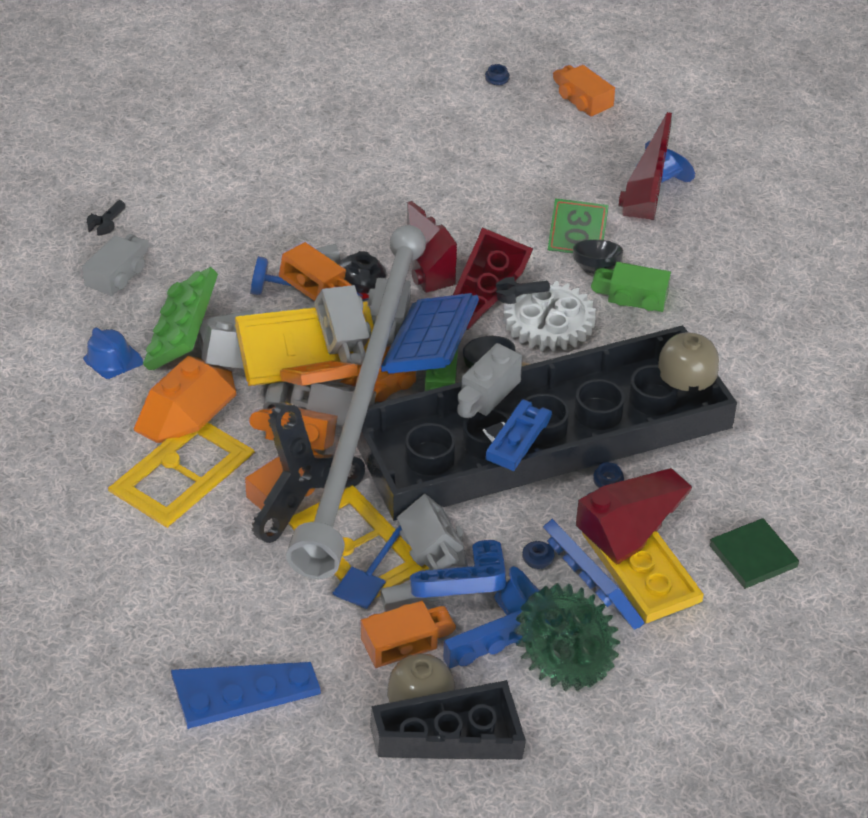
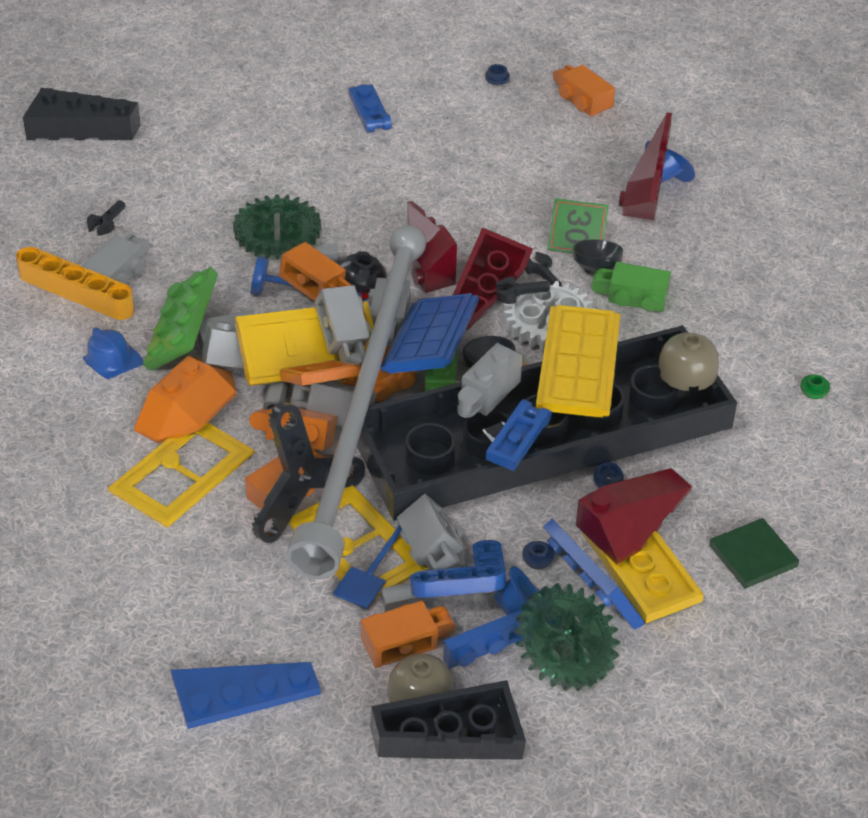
(75, 283): none -> light orange beam
(80, 116): none -> black wedge
(256, 225): none -> clear green gear
(369, 108): none -> blue plate
(542, 268): none -> black bar
(579, 361): none -> yellow piece
(815, 386): none -> green plate

